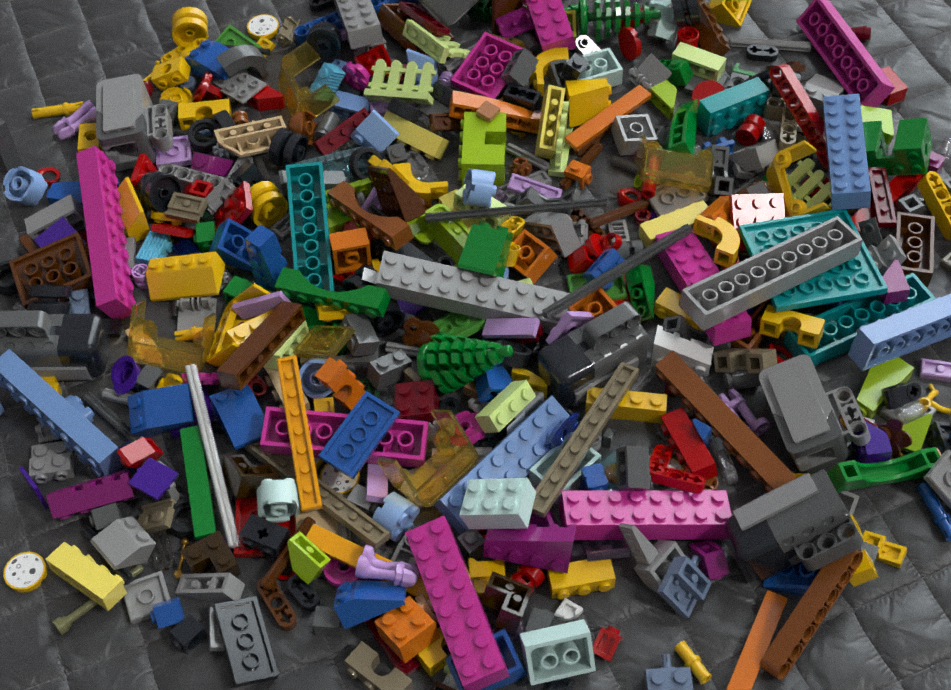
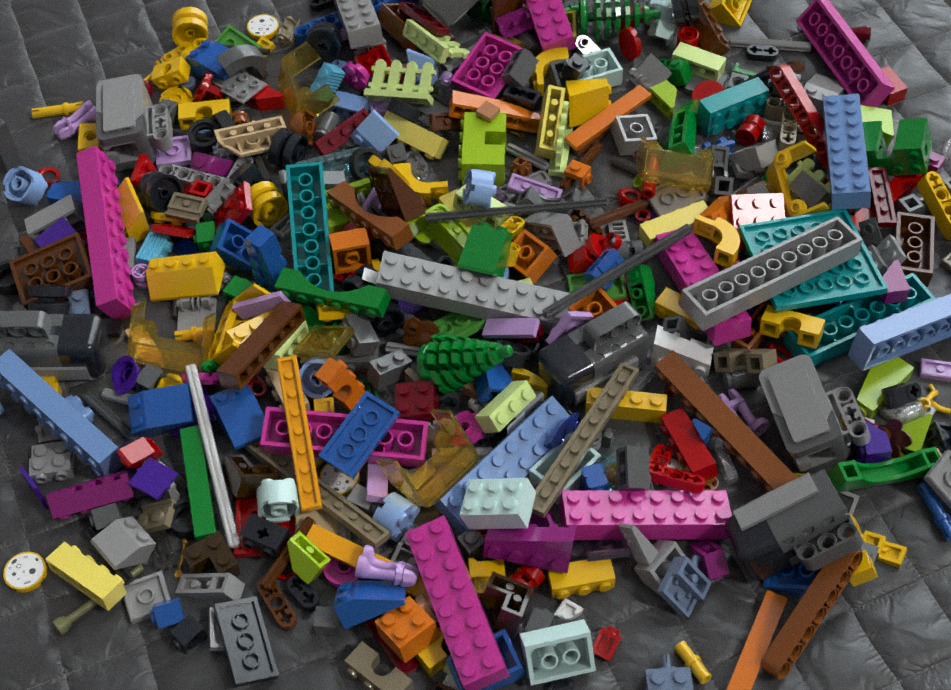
(209, 366): none -> green arm
(809, 190): none -> dark grey brick

